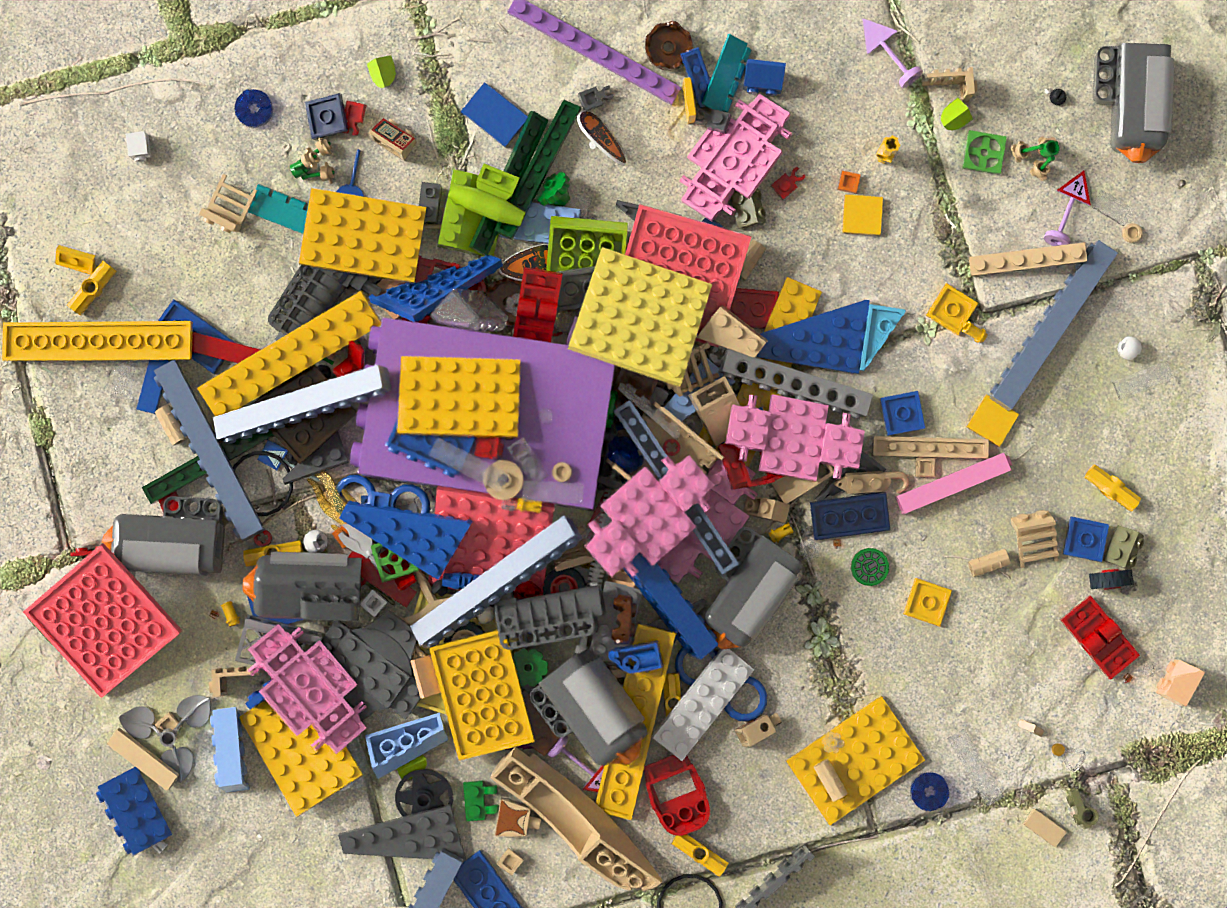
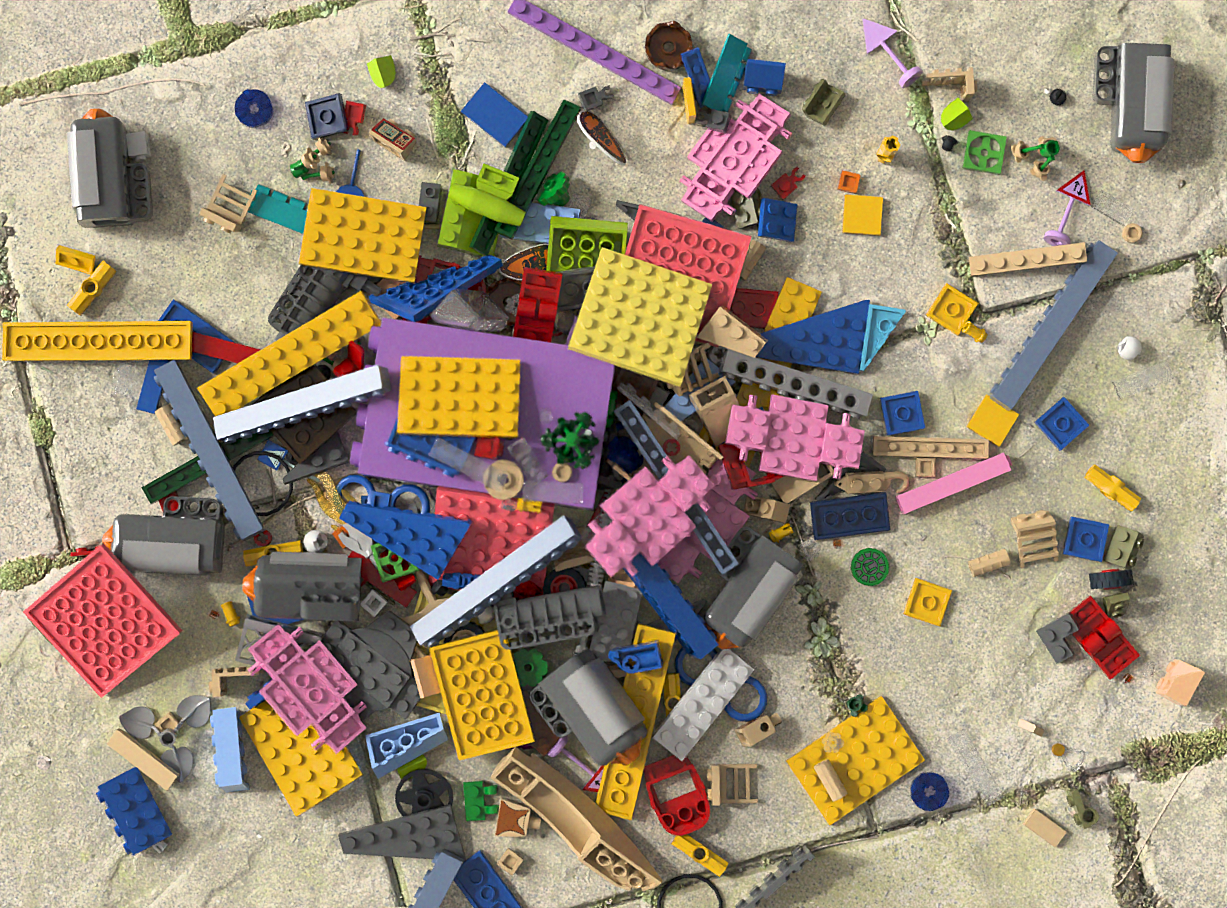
(101, 174): none -> dark grey piece
(565, 429): none -> dark green plant
(625, 605): reddish brown plate -> none
(718, 790): none -> tan plate
(777, 220): none -> blue plate
(822, 102): none -> olive bracket
(852, 702): none -> dark green plate
(948, 143): none -> black piece
(1054, 636): none -> dark grey plate
(1061, 423): none -> blue plate
(1116, 604): none -> olive plate

